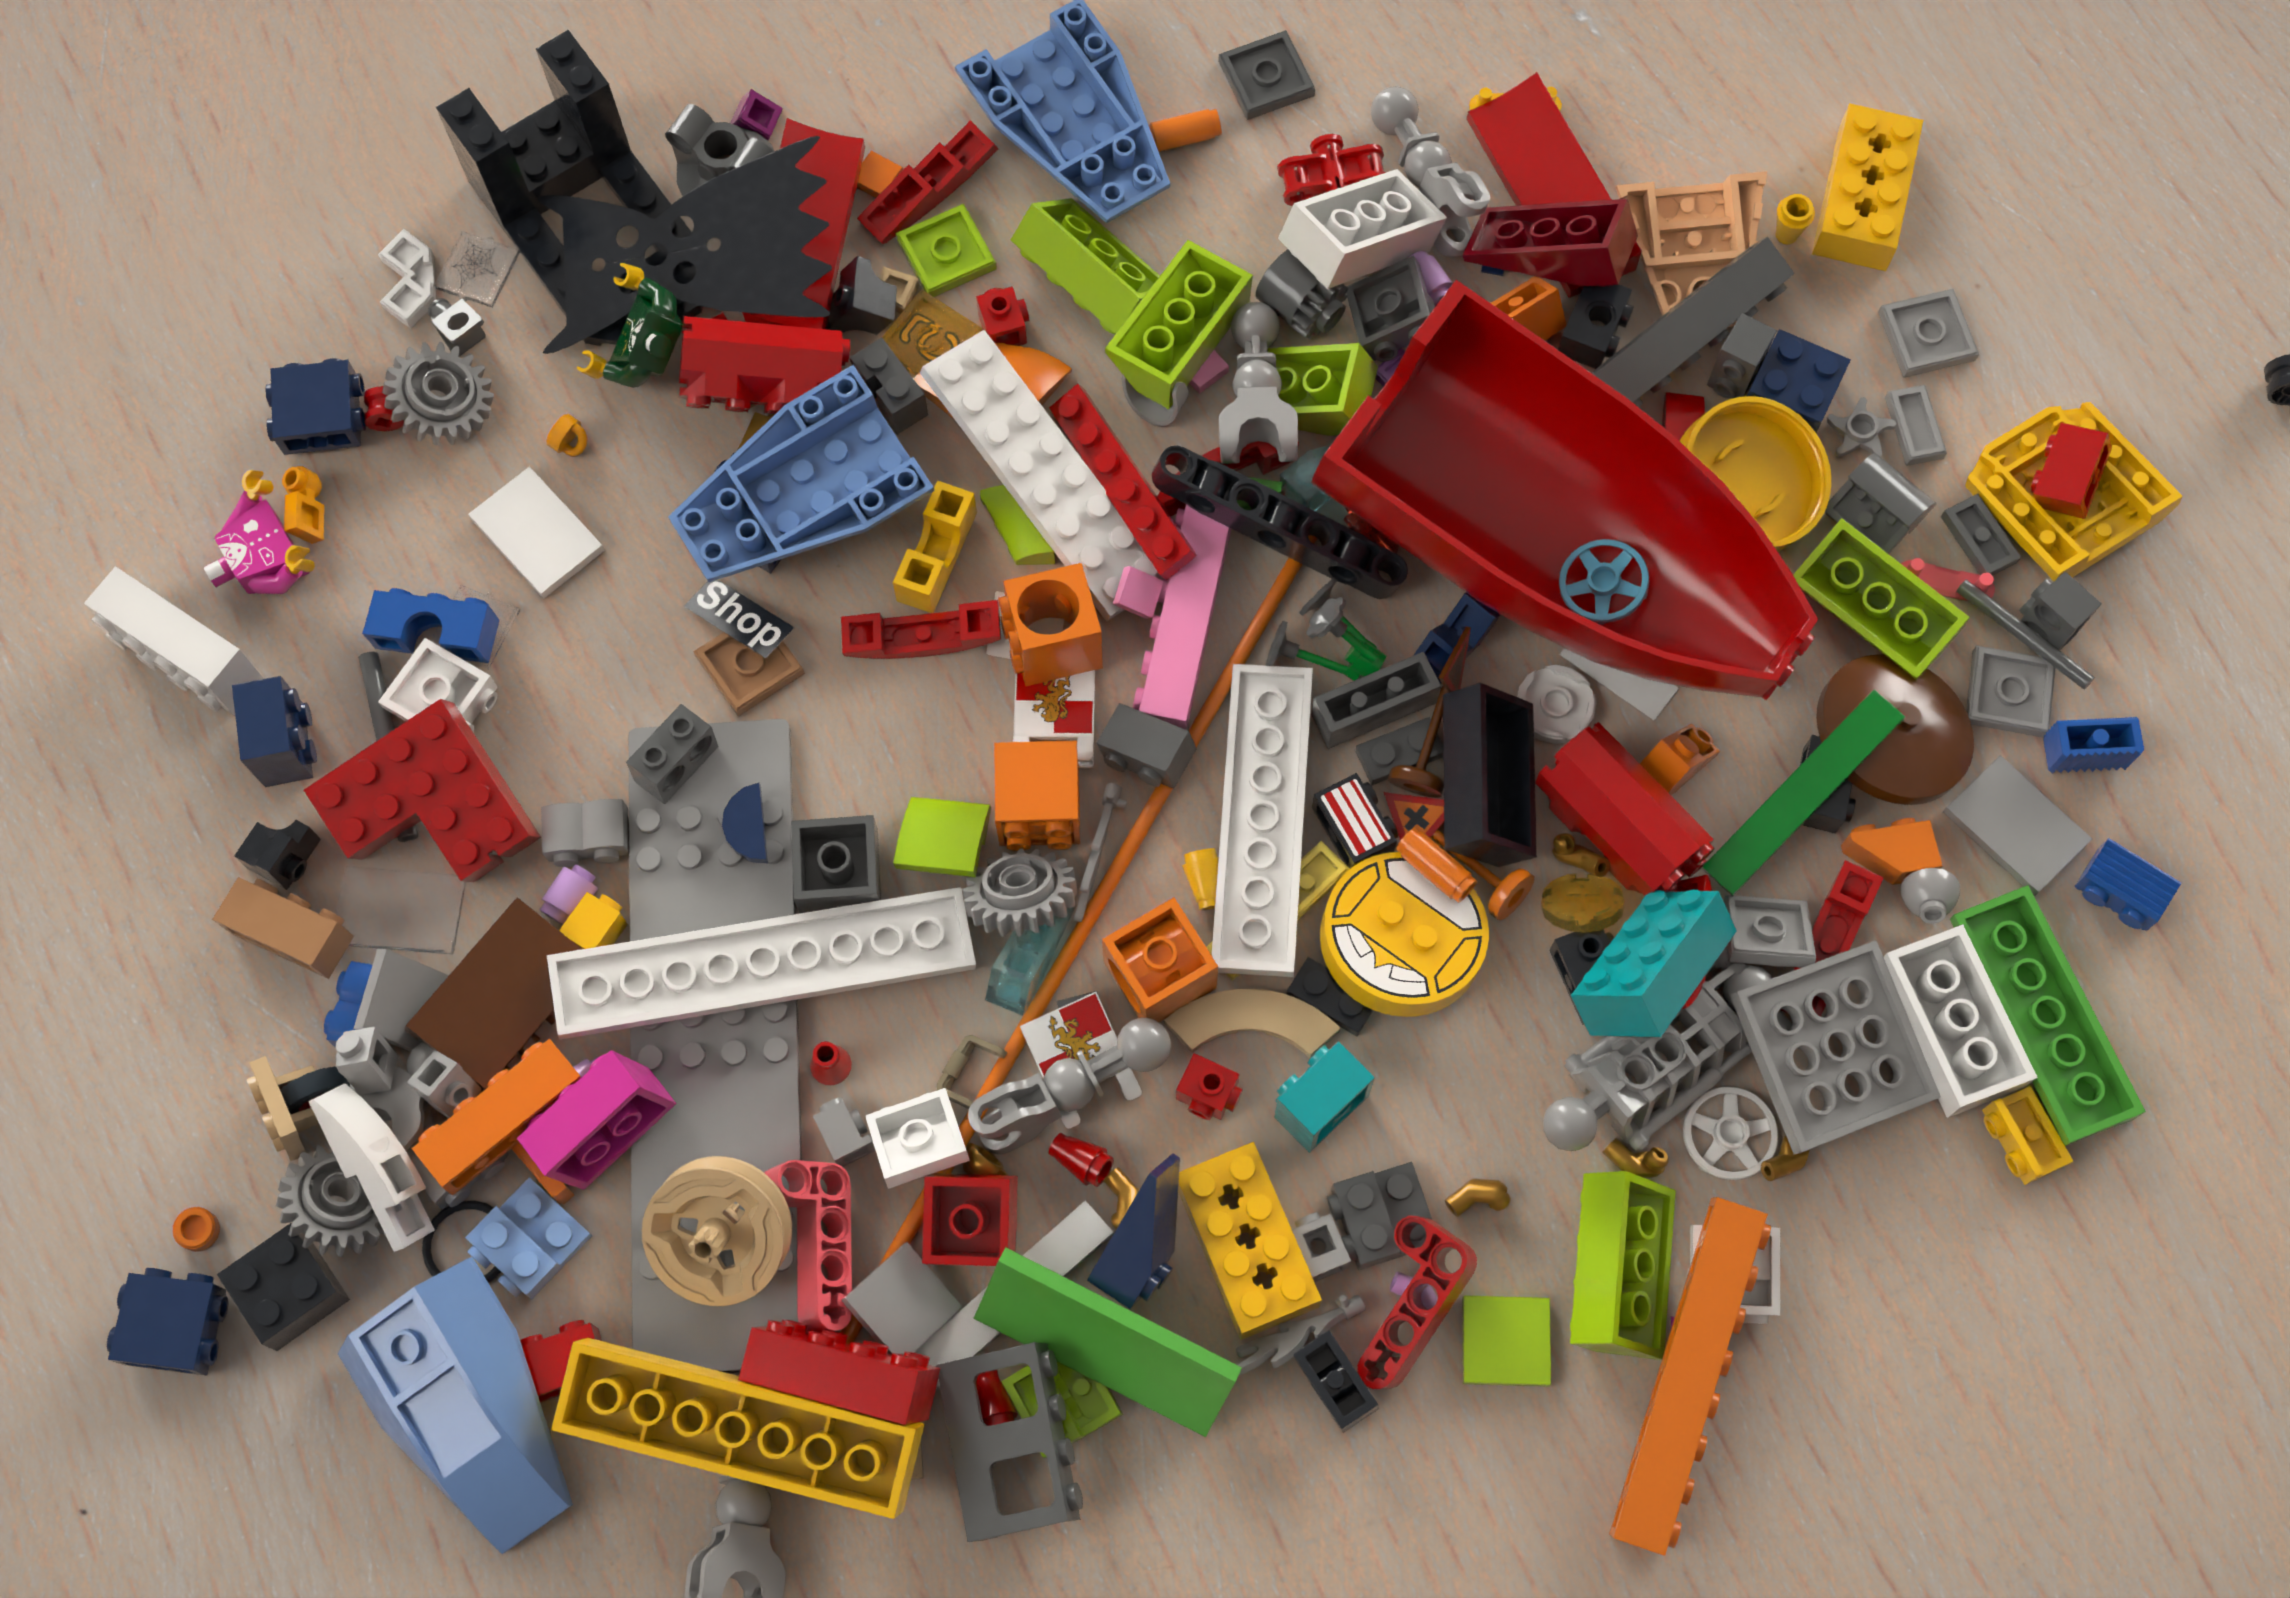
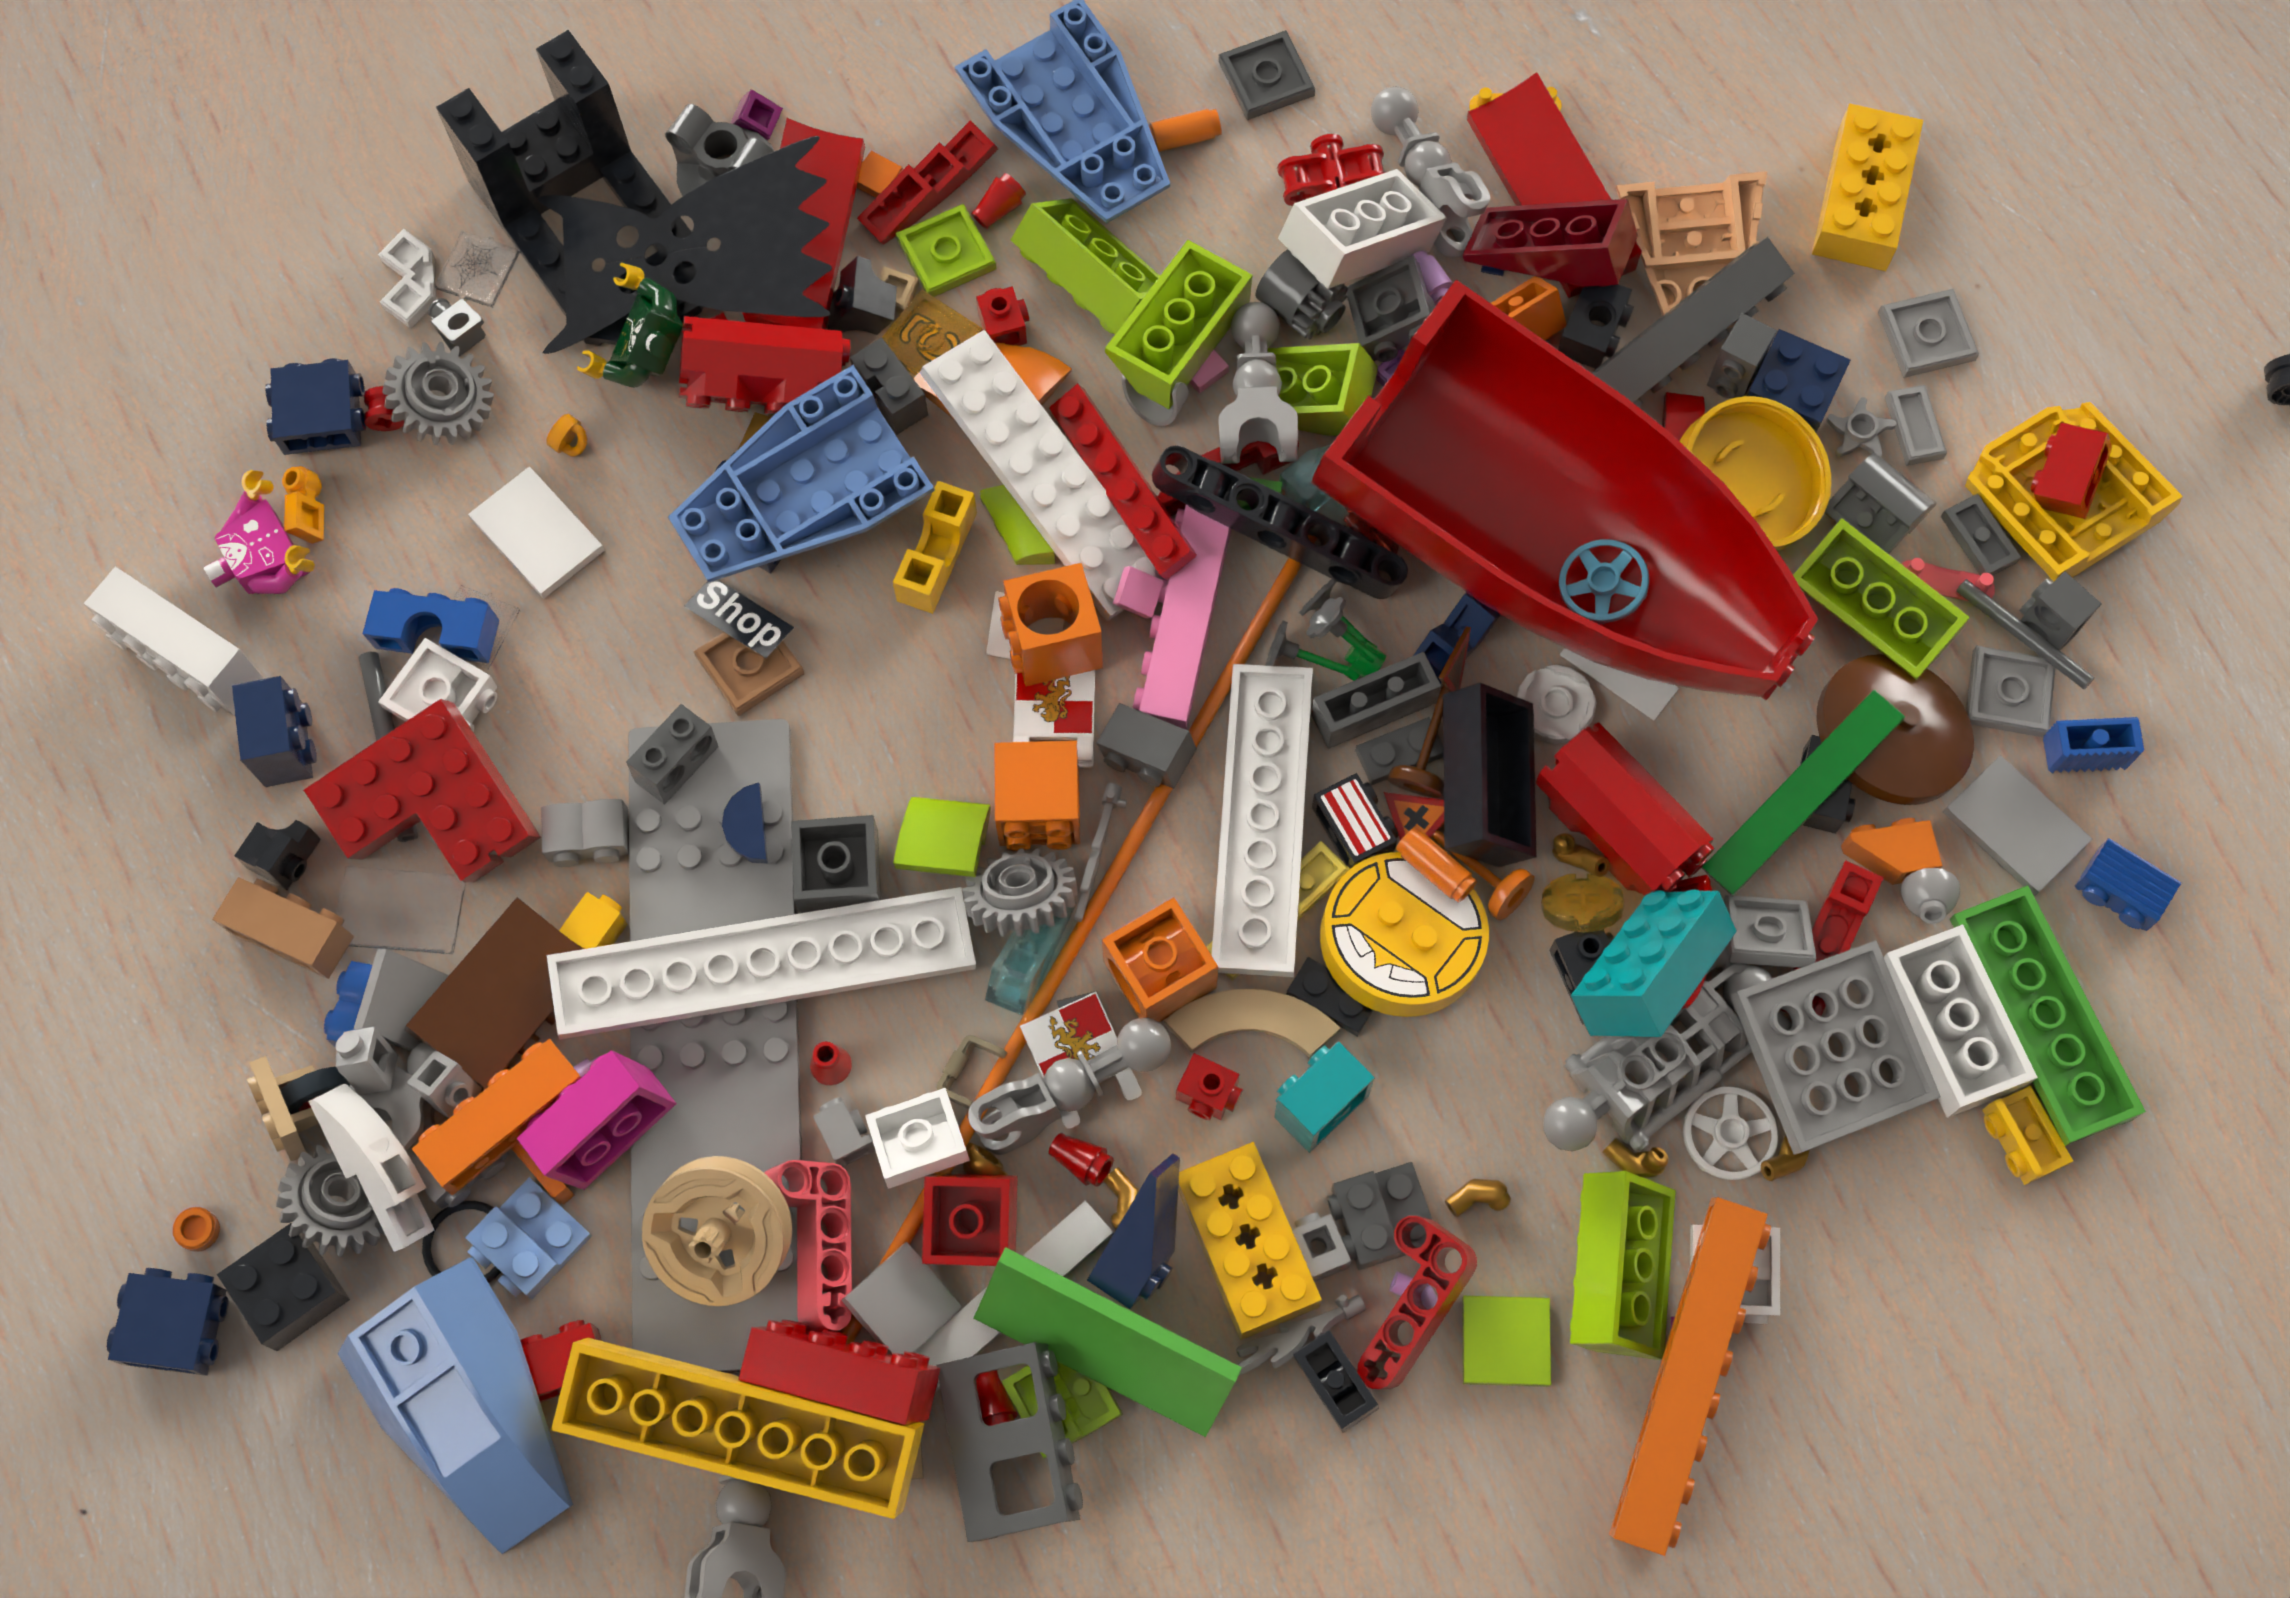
(567, 892): lavender brick -> none
(921, 634): red slope -> none
(999, 200): none -> red cone
(1201, 873): yellow cone -> none
(1680, 757): orange slope -> none
(1793, 217): yellow cone -> none

